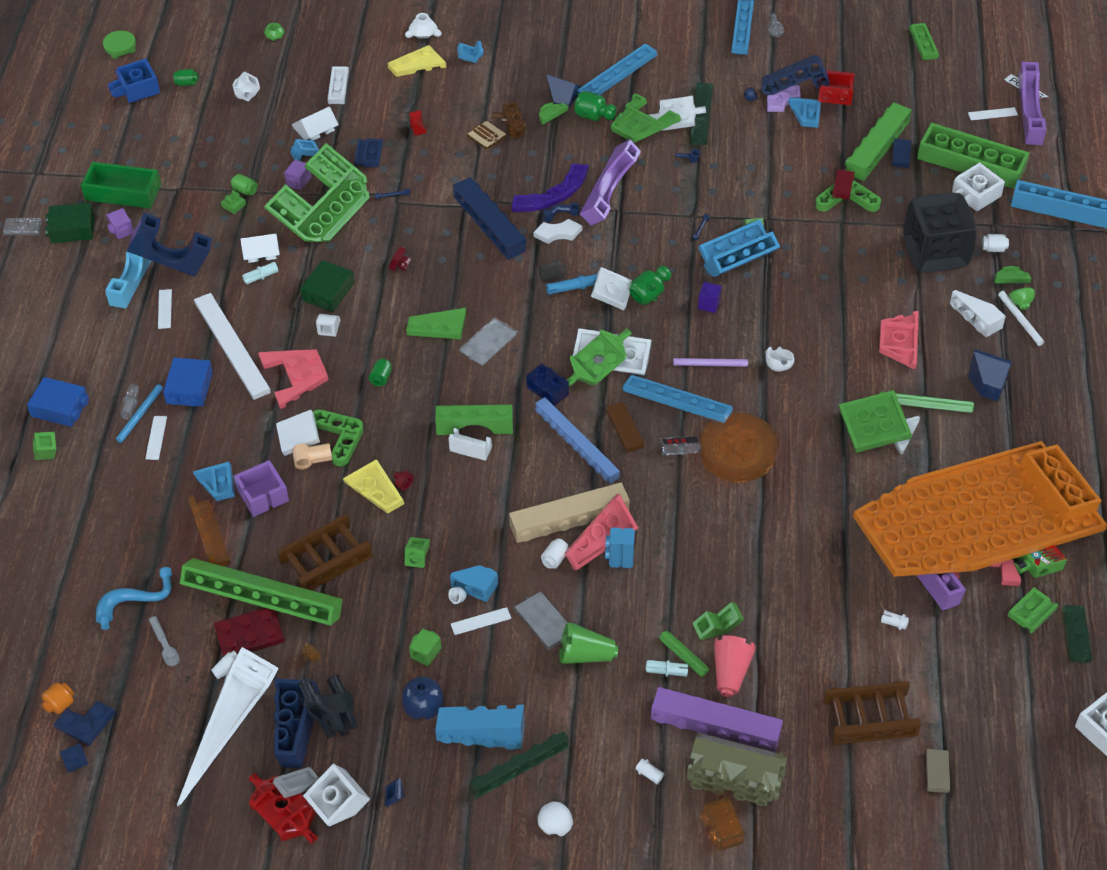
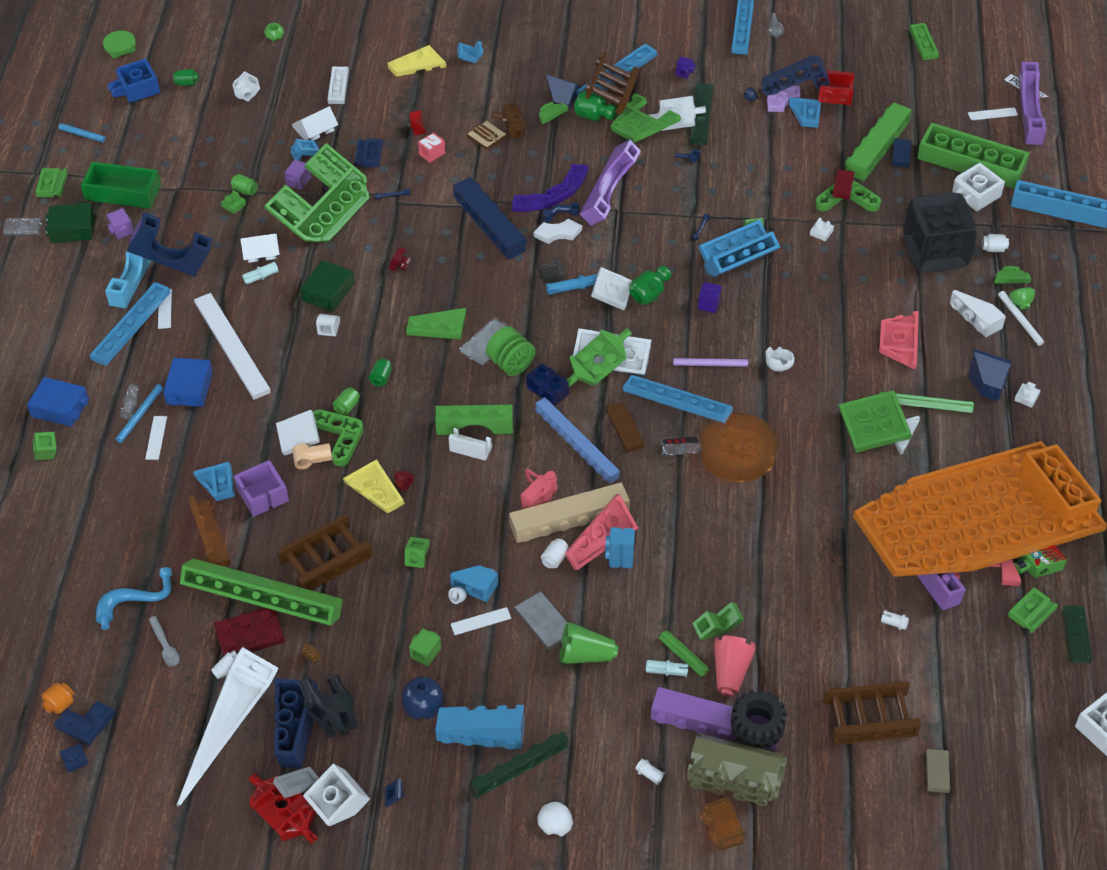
(51, 182): none -> bright green plate
(80, 132): none -> dark azure bar
(130, 324): none -> dark azure plate
(302, 368): coral wing -> none
(346, 401): none -> bright green brick
(423, 27): white rock -> none
(431, 147): none -> coral brick
(510, 351): none -> bright green wheel
(540, 490): none -> coral piece
(623, 92): none -> reddish brown fence
(685, 67): none -> dark purple plate
(758, 704): none -> black tyre
(821, 229): none -> white tile
(1027, 394): none -> white tile

